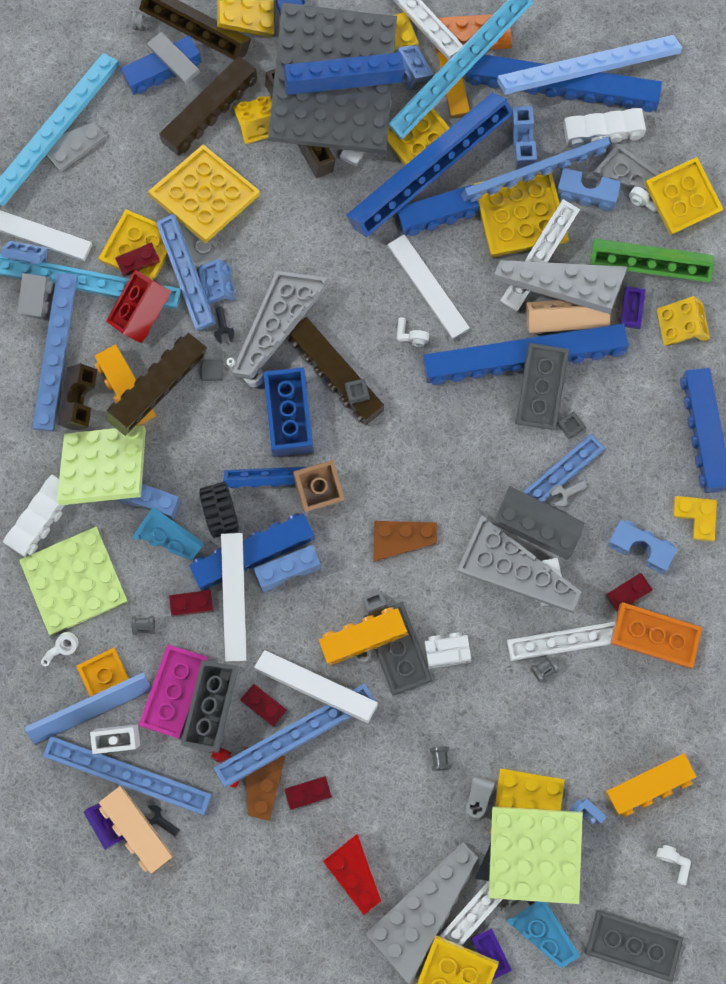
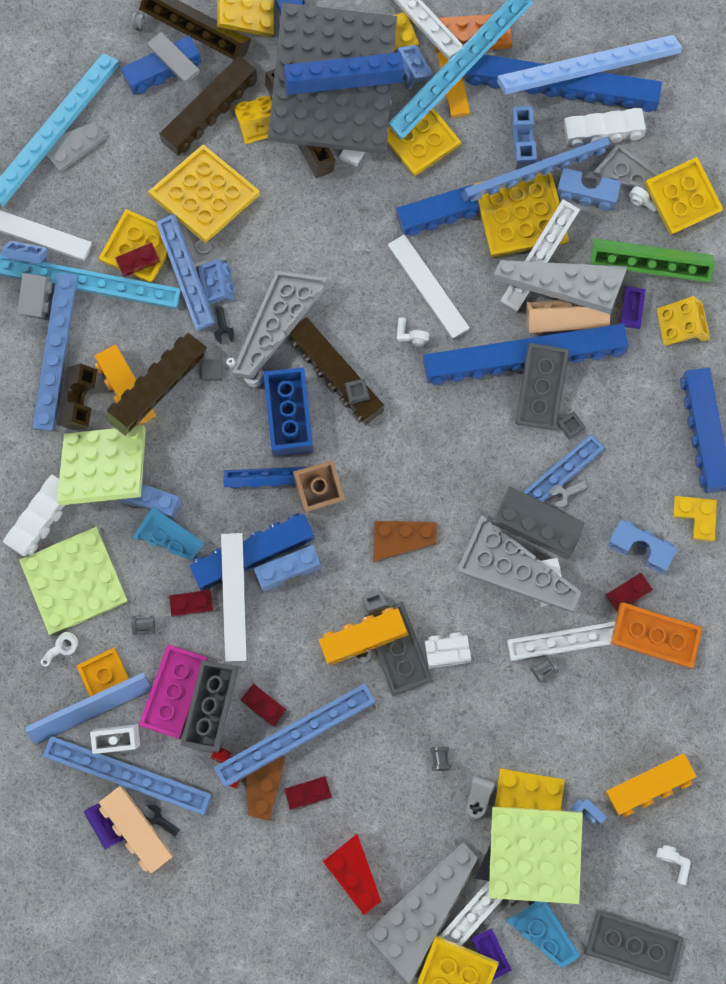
(138, 306): red slope -> none
(219, 509): black tyre -> none
(316, 686): white tile -> none
(429, 164): blue brick -> none

